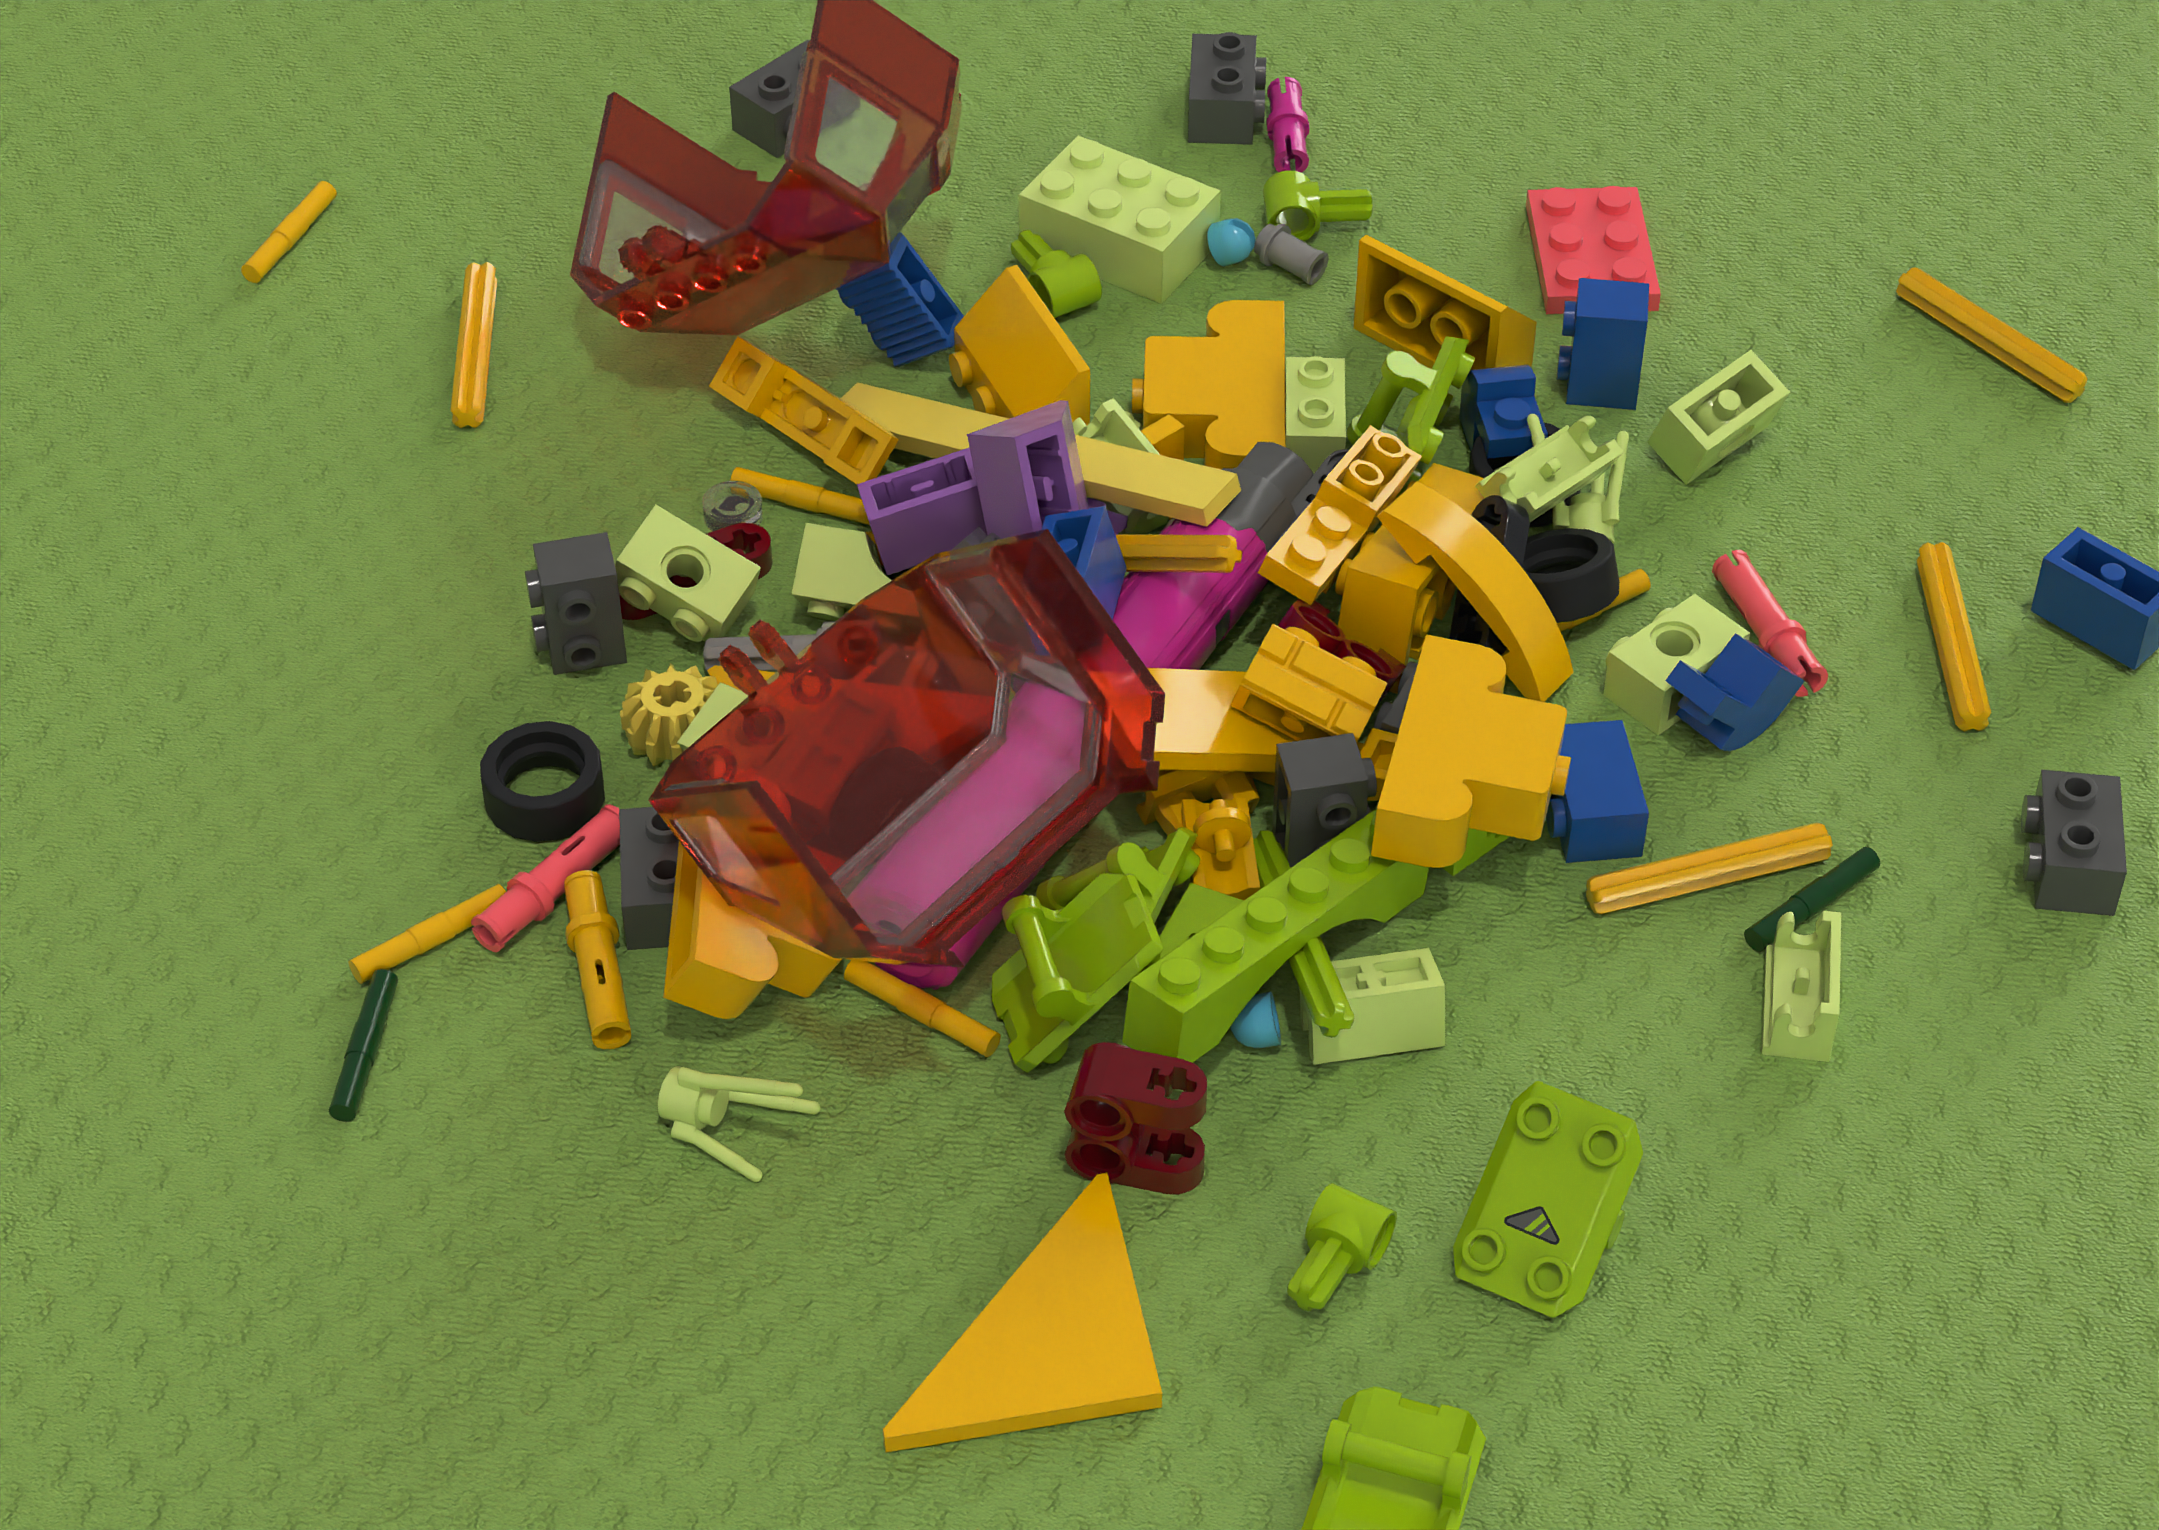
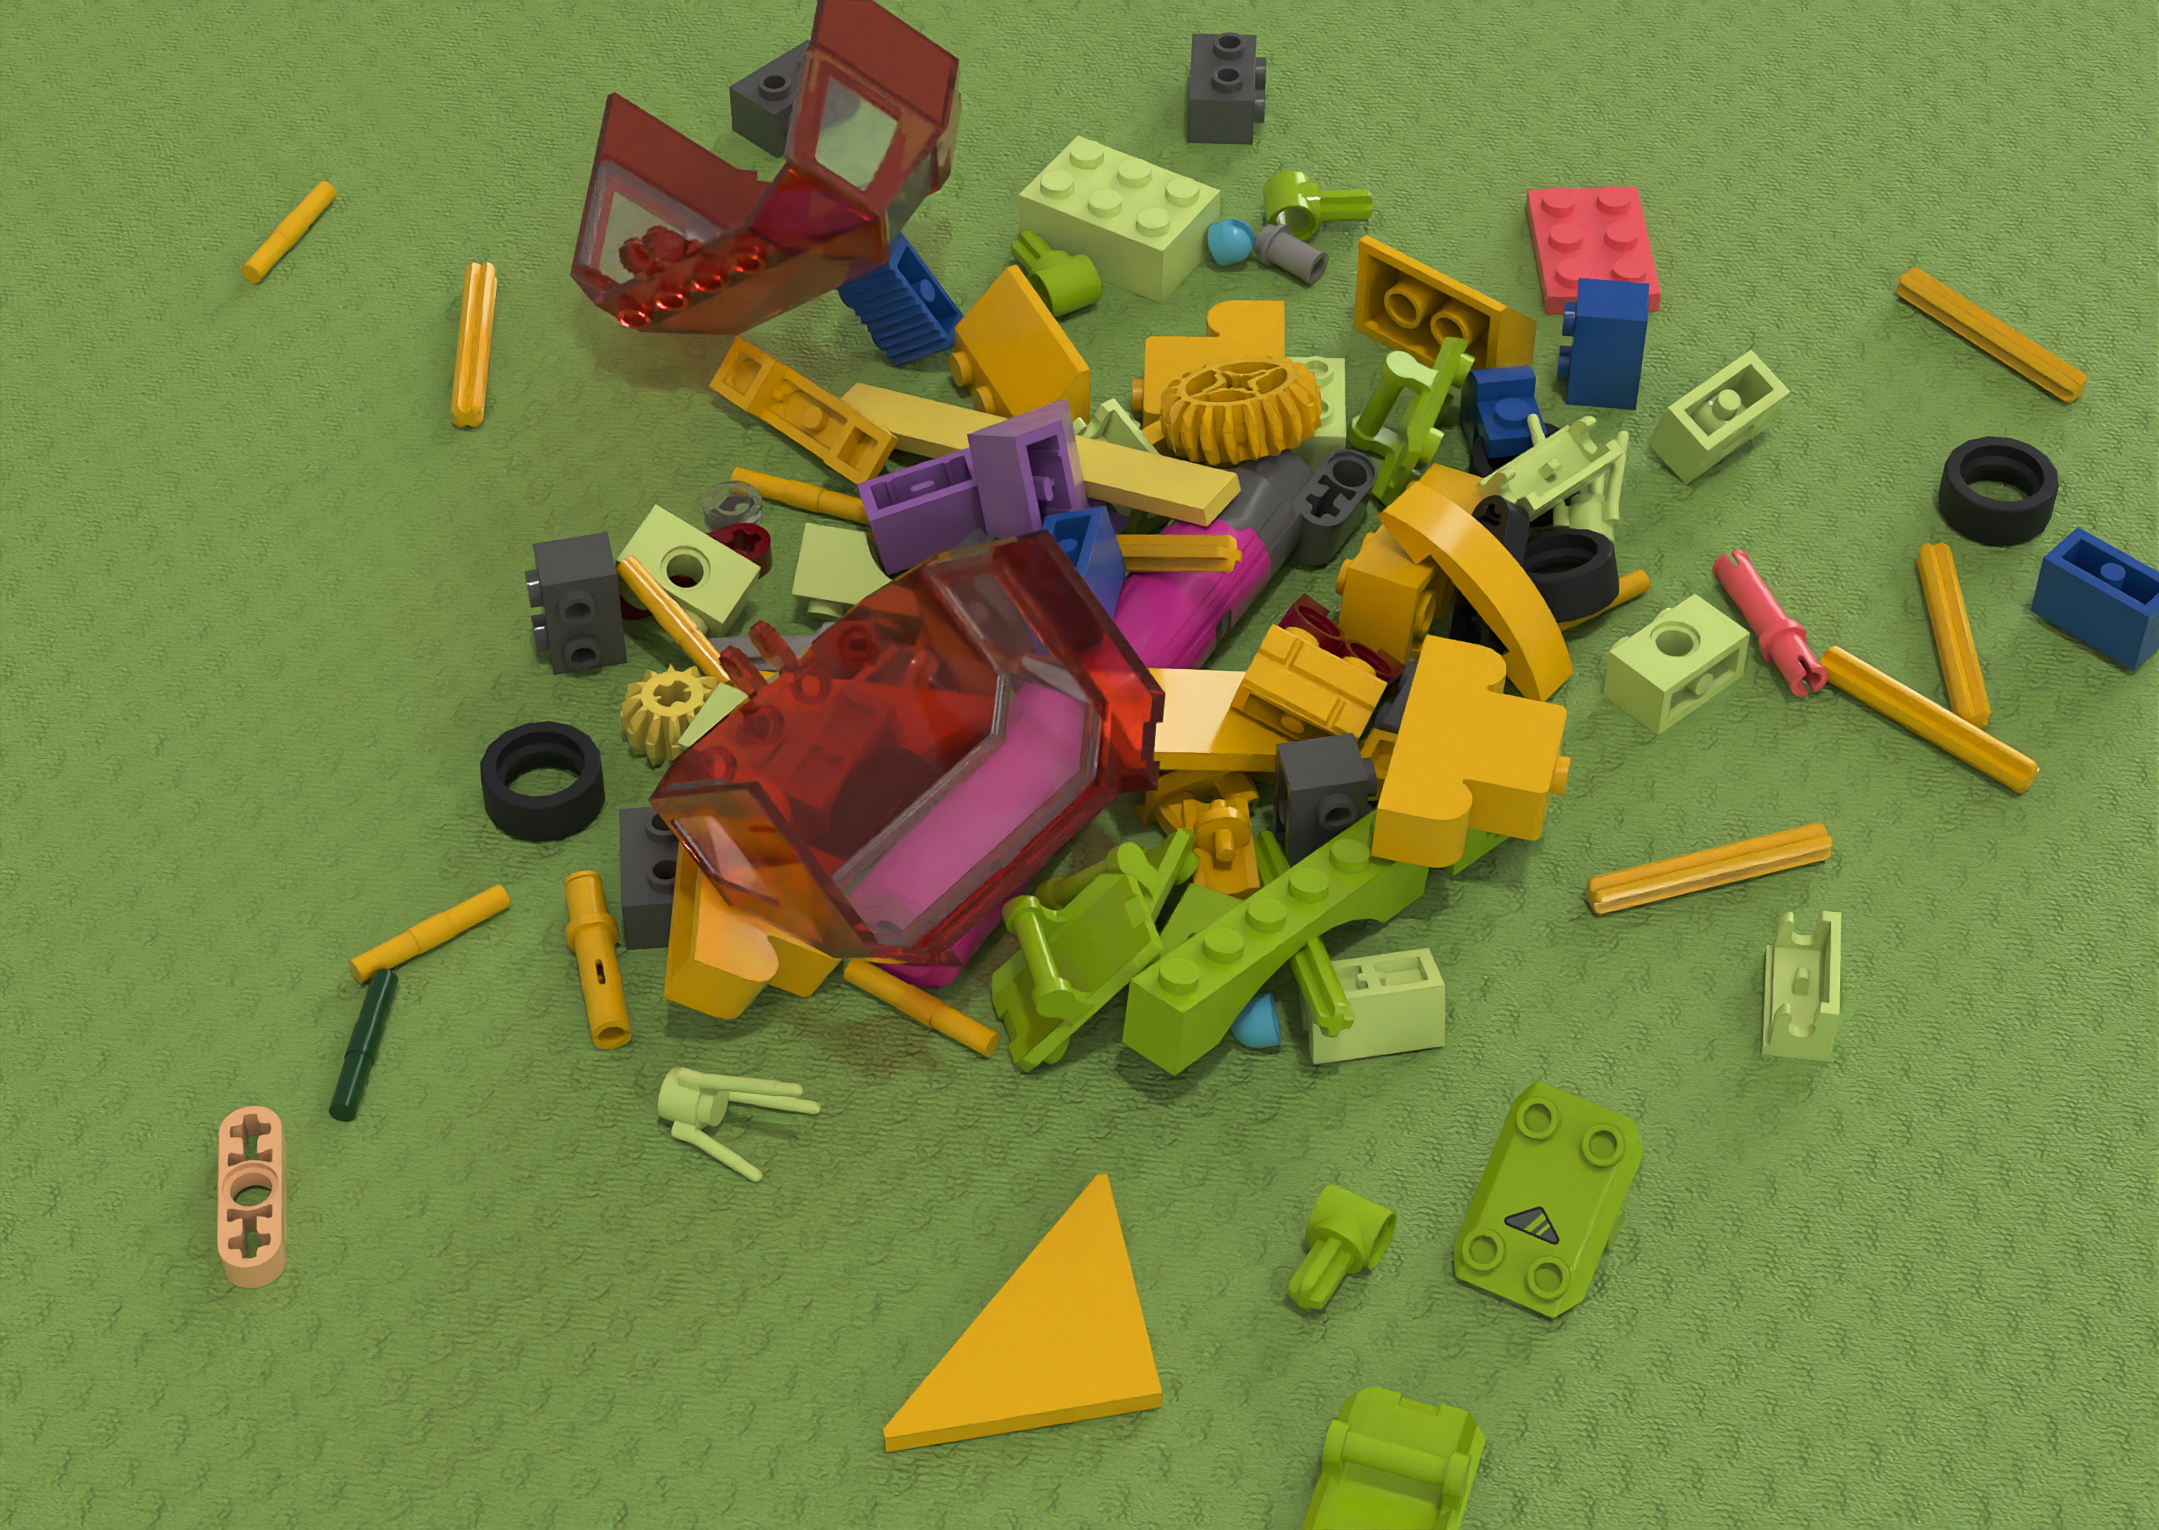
(267, 1217): none -> light nougat beam
(533, 893): coral pin -> none
(672, 618): none -> yellow piece
(1124, 1117): dark red piece -> none
(1241, 410): none -> yellow gear
(1287, 125): dark pink pin -> none
(1340, 515): yellow slope -> none
(1603, 797): blue brick -> none
(1736, 695): blue brick -> none
(1814, 896): dark green piece -> none
(1929, 720): none -> yellow axle
(1991, 519): none -> black tyre
(2075, 842): dark grey brick -> none

